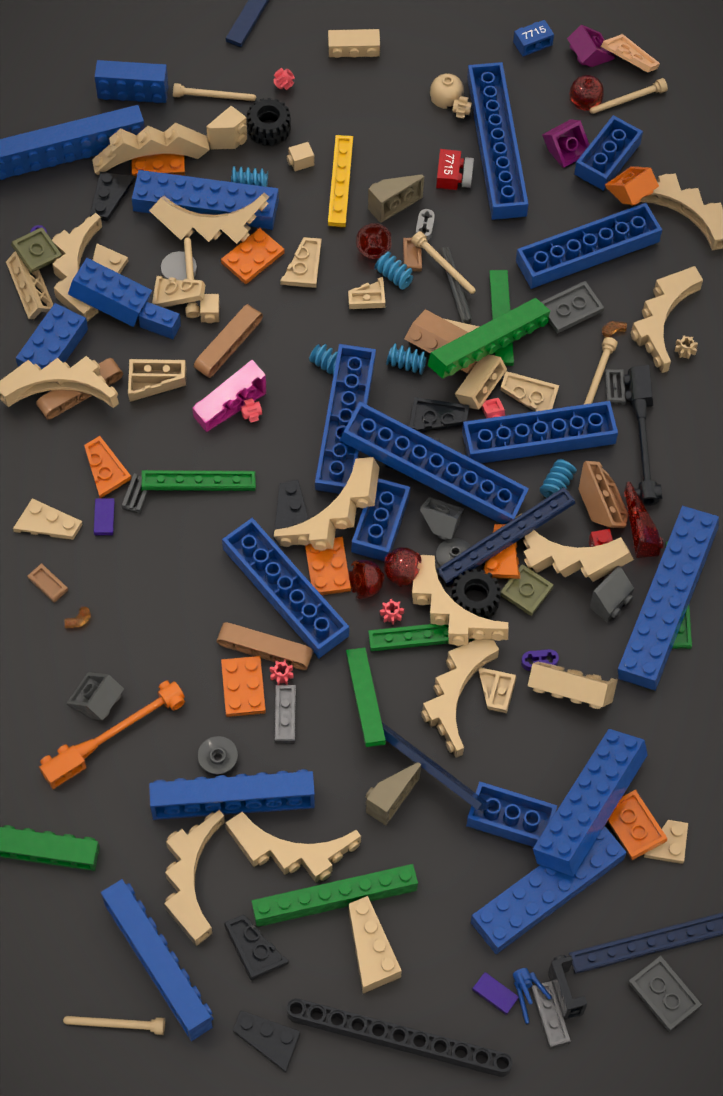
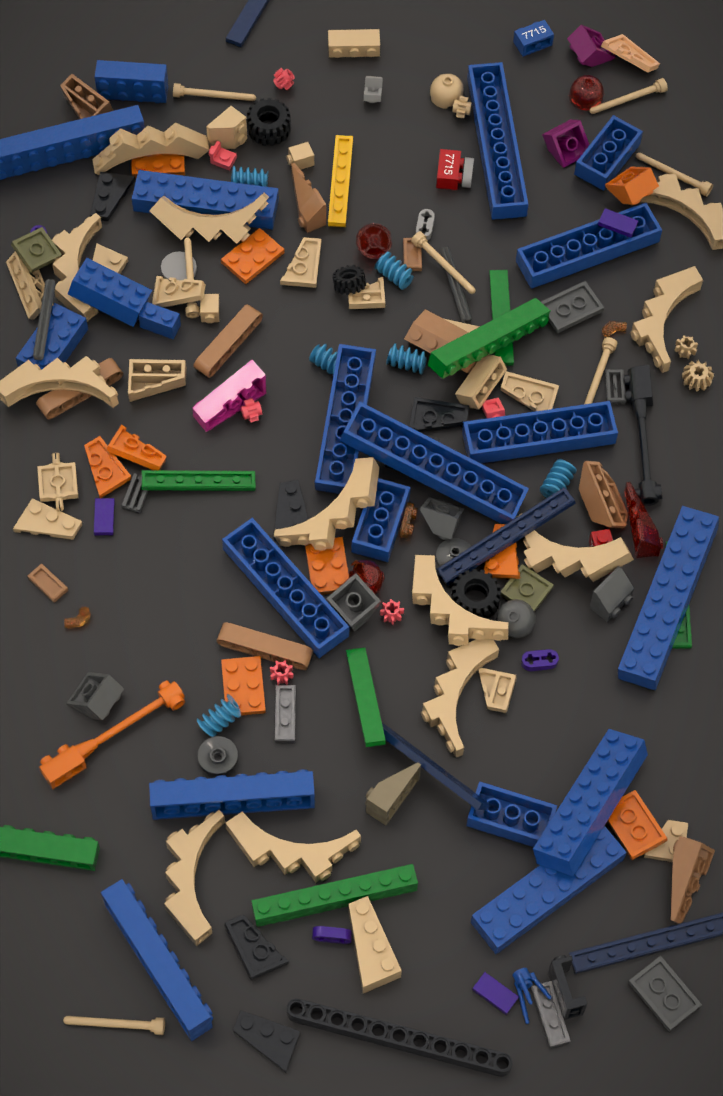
(44, 320): none -> dark grey axle
(57, 482): none -> tan plate
(83, 98): none -> medium nougat wedge
(132, 449): none -> orange wing
(220, 717): none -> dark azure piece
(222, 157): none -> coral bracket
(309, 202): none -> medium nougat wedge
(332, 934): none -> dark purple beam
(349, 279): none -> black tyre
(354, 602): none -> dark grey slope
(373, 89): none -> light grey bracket
(394, 195): dark tan slope -> none
(401, 566): clear red cylinder -> none
(407, 527): none -> clear orange plate
(408, 637): green plate -> none
(519, 616): none -> dark grey cylinder
(572, 684): tan wedge -> none
(618, 223): none -> dark purple tile
(689, 862): none -> medium nougat wedge
(697, 375): none -> tan gear
(704, 187): none -> tan piece

